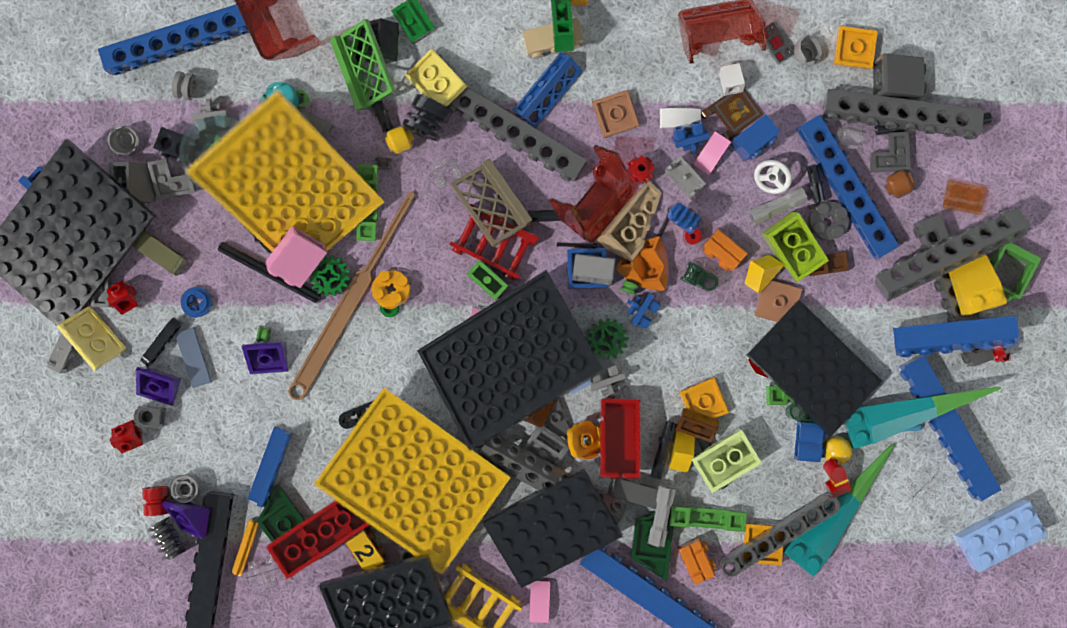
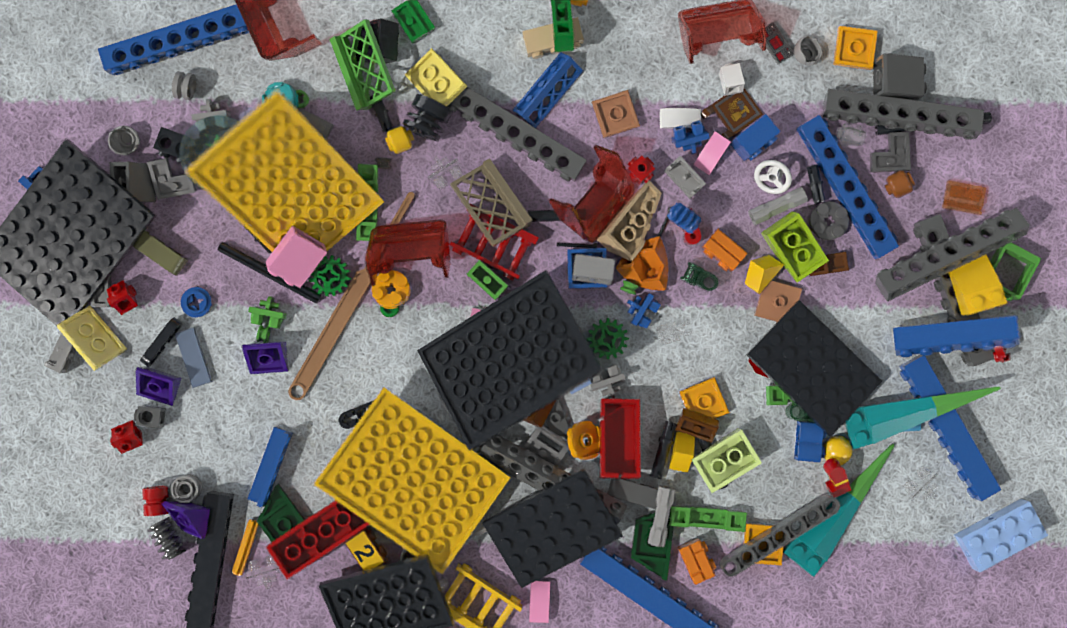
(276, 318): none -> bright green hips
(407, 243): none -> clear red windscreen

